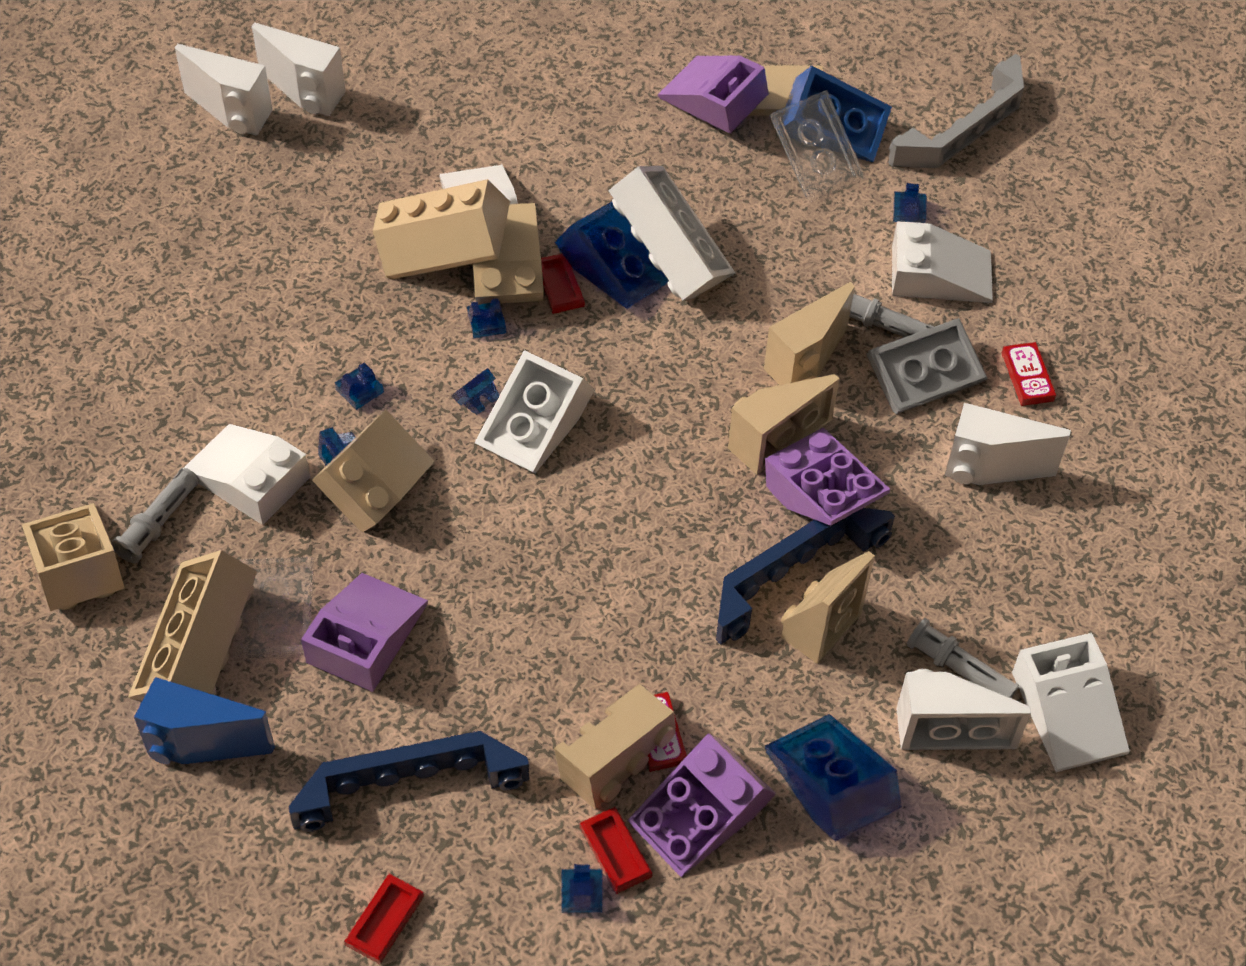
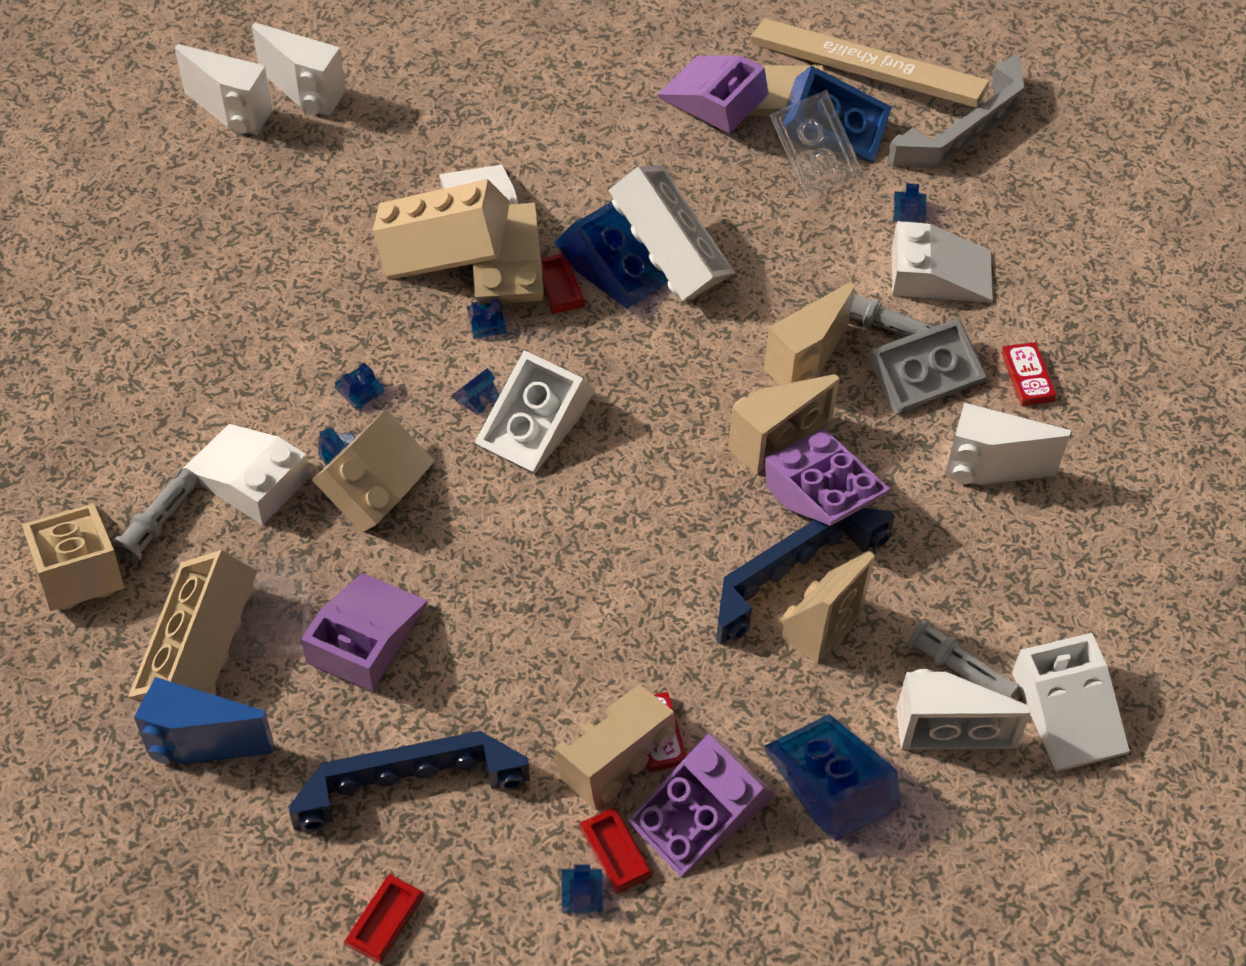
(870, 62): none -> tan tile

